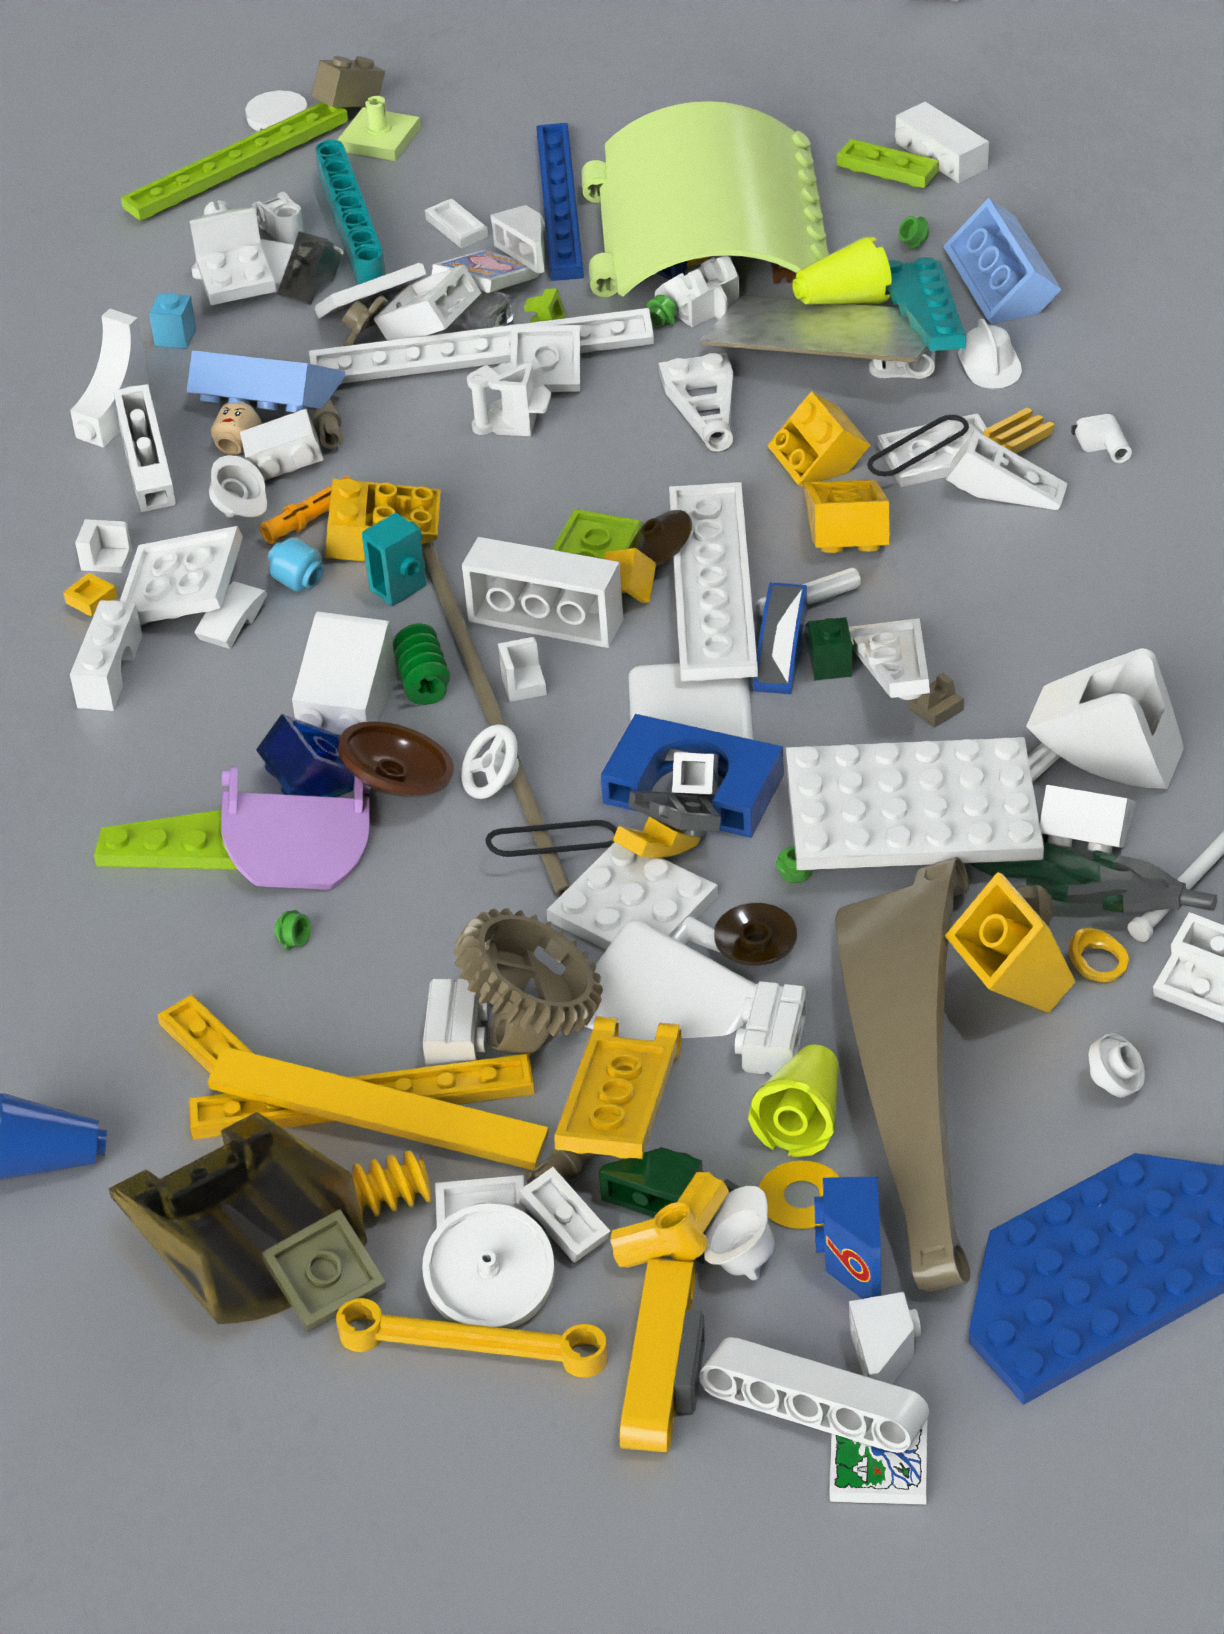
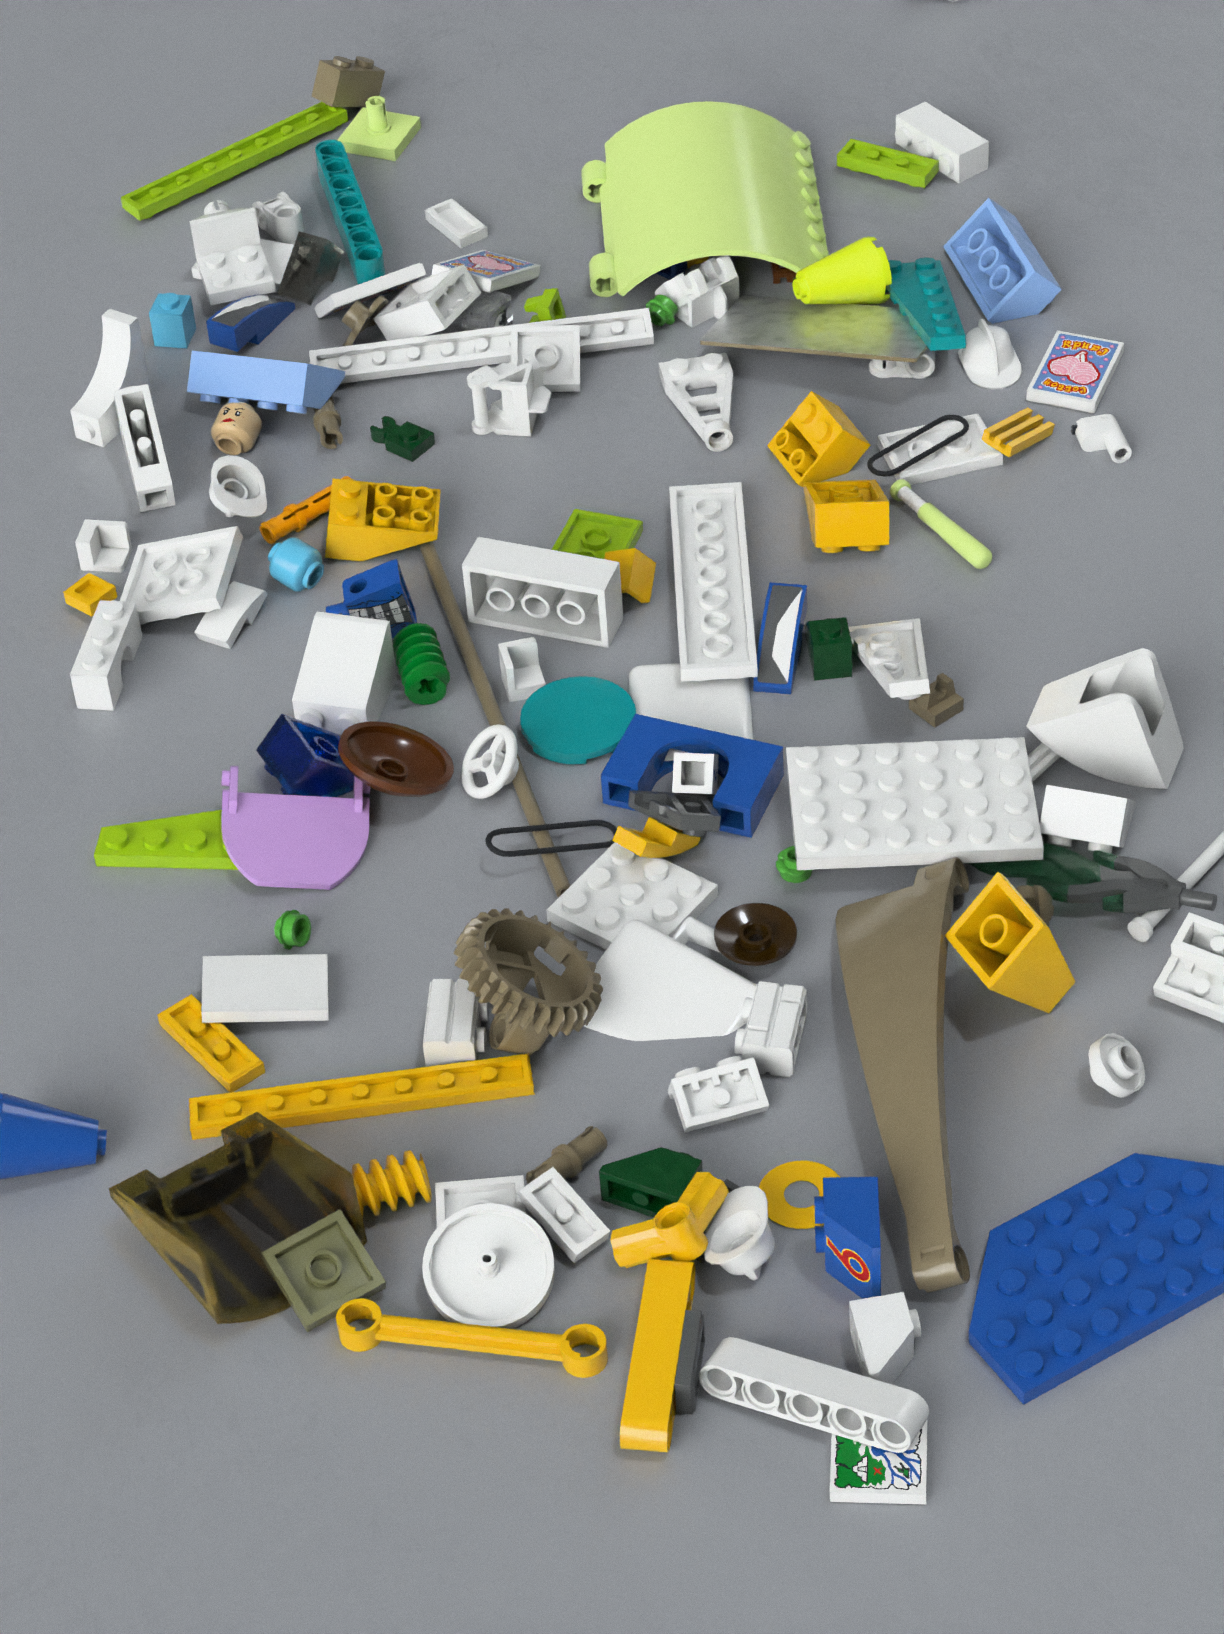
(247, 321): none -> blue slope
(264, 988): none -> white tile
(273, 107): white tile -> none
(282, 444): white brick -> none
(378, 595): none -> blue torso
(379, 1108): yellow tile -> none
(394, 558): teal brick -> none
(405, 440): none -> dark green plate
(520, 235): white slope -> none
(559, 202): blue tile -> none
(576, 719): none -> teal tile
(617, 1091): yellow hinge -> none
(664, 535): dark brown dish -> none
(718, 1093): none -> white bracket
(798, 1103): neon yellow cone -> none
(825, 587): white axle -> none
(914, 231): bright green plate -> none
(948, 530): none -> yellowish green piece
(1001, 475): white slope -> none
(1075, 371): none -> tile
(1097, 939): yellow piece -> none

